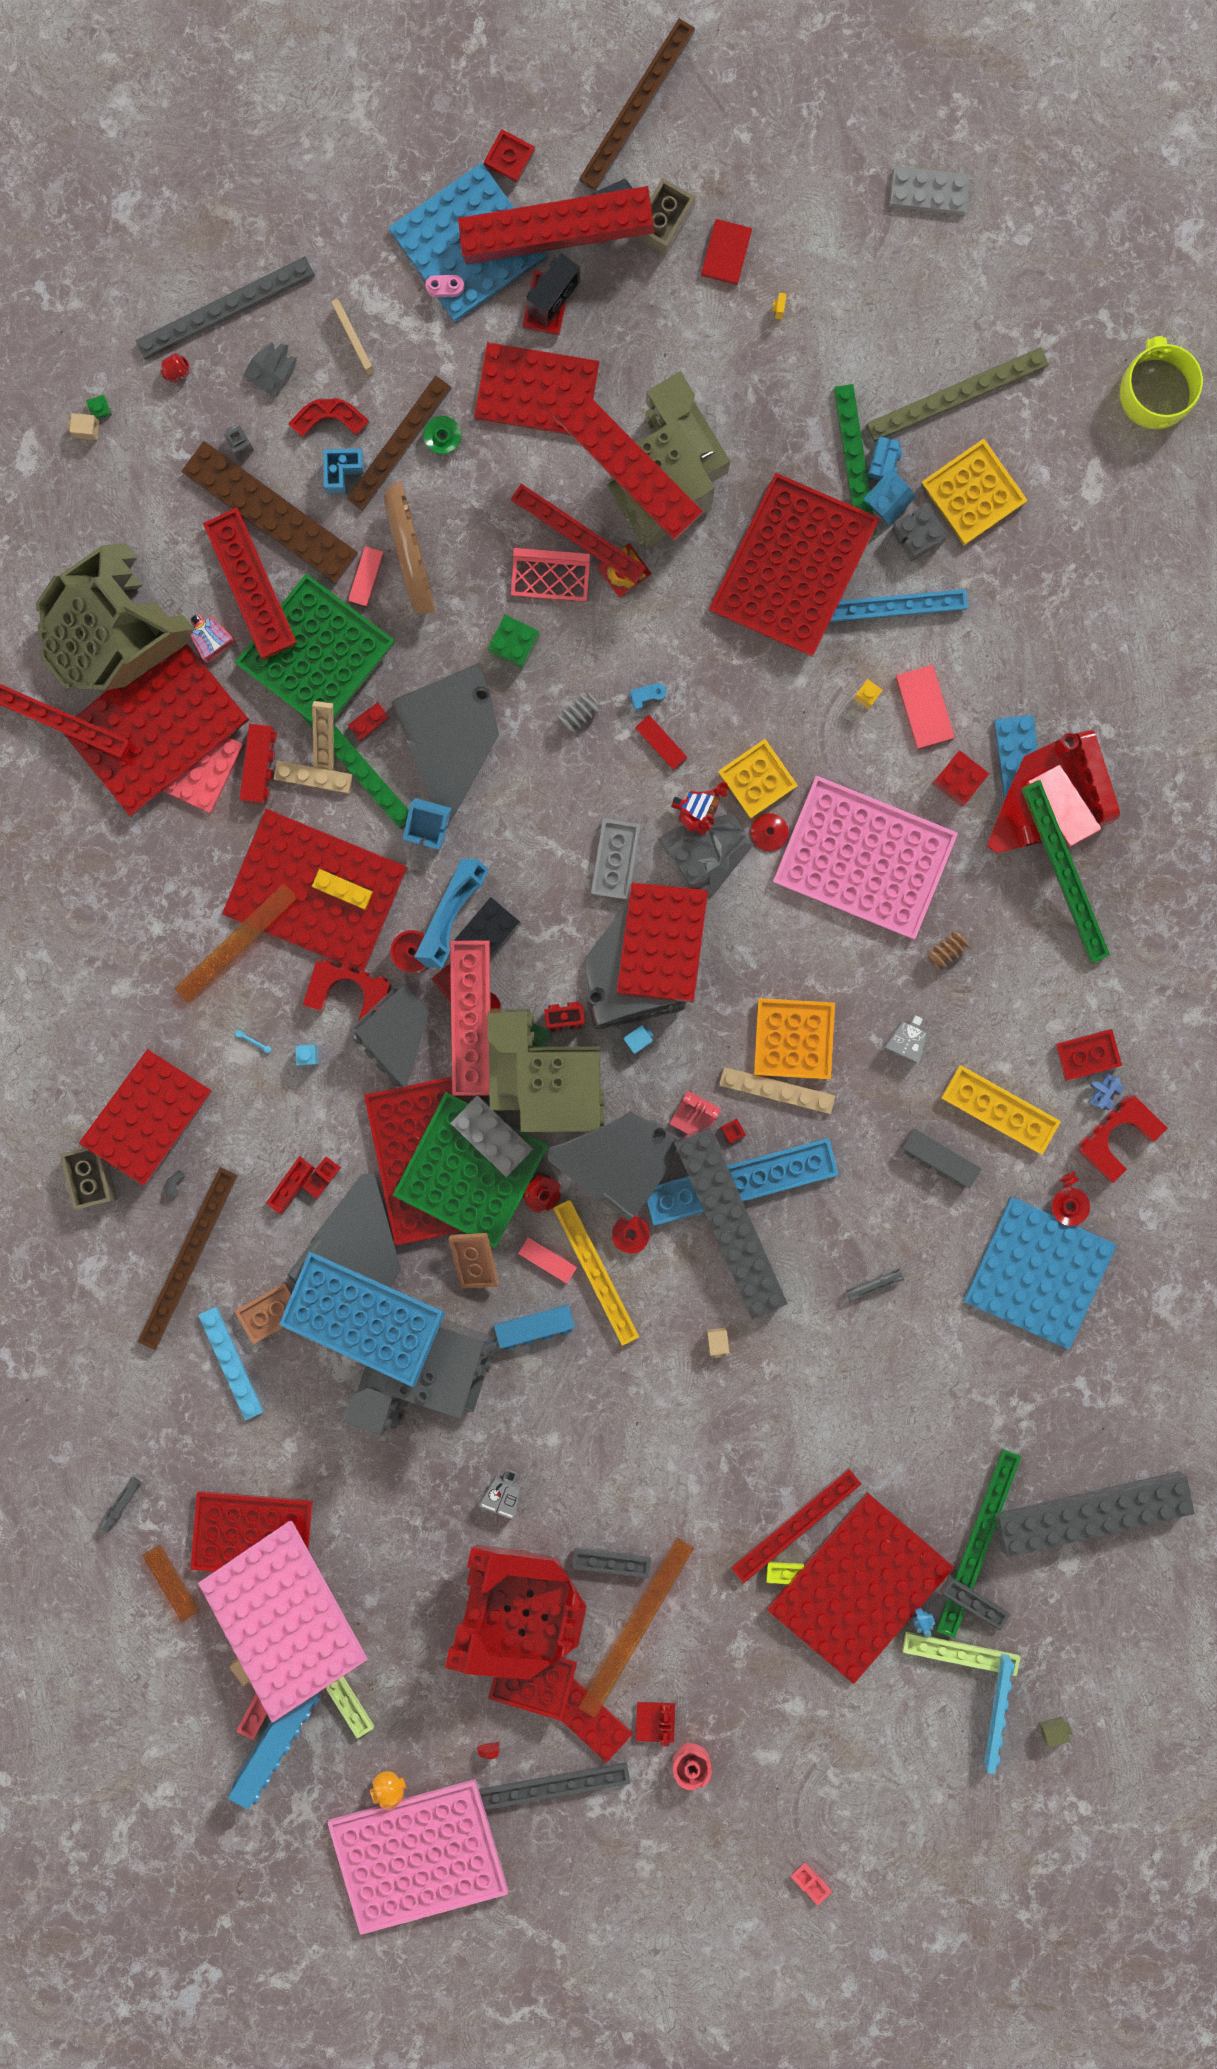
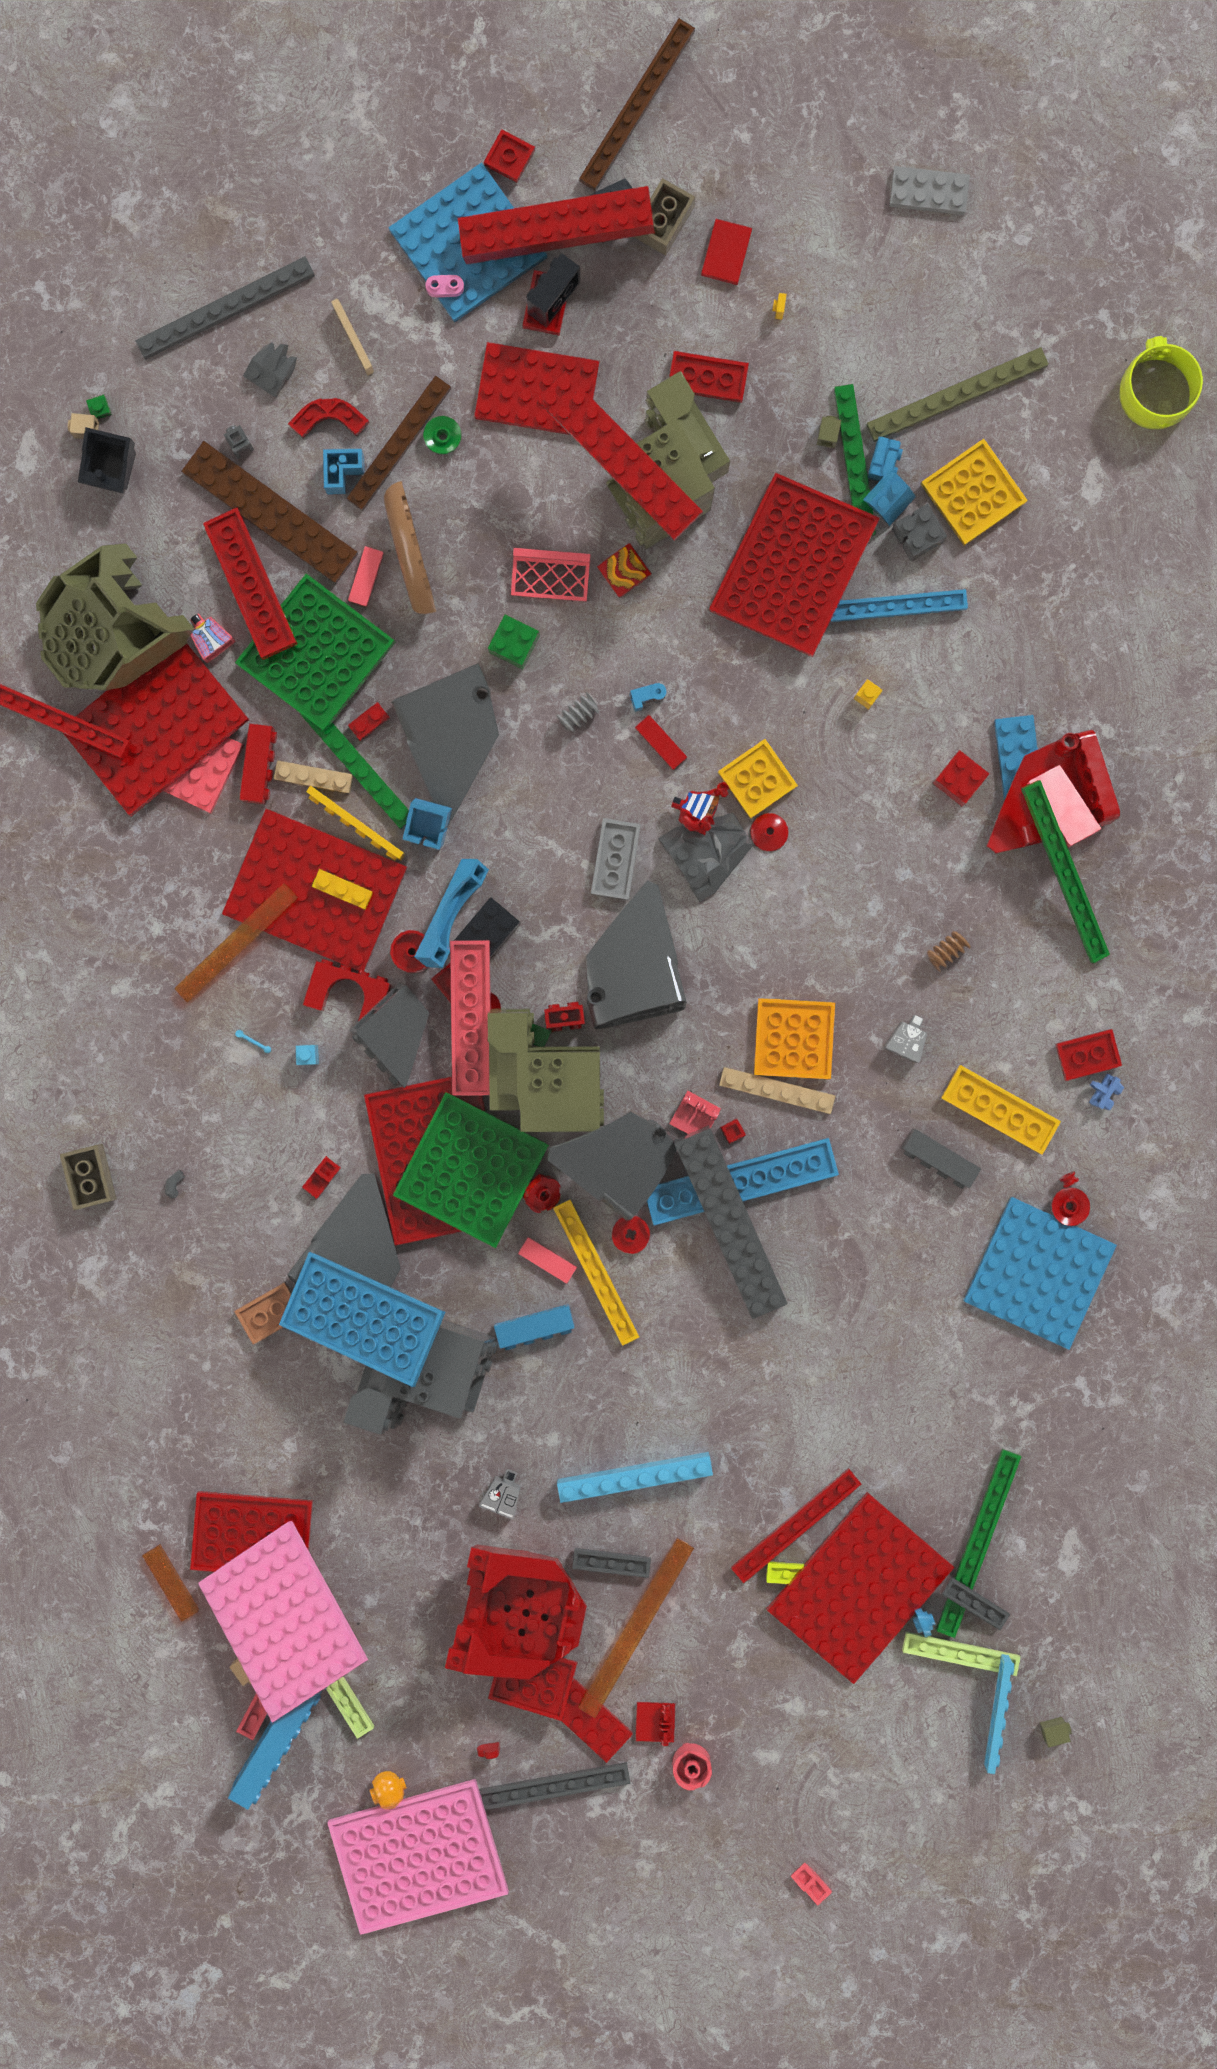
(106, 460): none -> black piece
(117, 1508): dark grey pin -> none
(145, 1117): red plate -> none
(175, 368): red head -> none
(188, 1258): reddish brown plate -> none
(231, 1363): medium azure plate -> none
(290, 1185): red plate -> none
(323, 735): tan plate -> none
(361, 829): none -> yellow plate
(474, 1260): nougat plate -> none
(491, 1136): light grey plate -> none
(578, 533): red plate -> none
(634, 1477): none -> medium azure brick
(639, 1038): medium azure brick -> none
(662, 942): red plate -> none
(711, 375): none -> red plate
(718, 1342): tan brick -> none
(828, 431): none -> olive brick
(865, 857): bright pink plate -> none
(880, 1282): dark grey pin -> none
(925, 707): coral tile -> none
(1094, 1514): dark grey brick -> none
(1096, 1148): red arch -> none

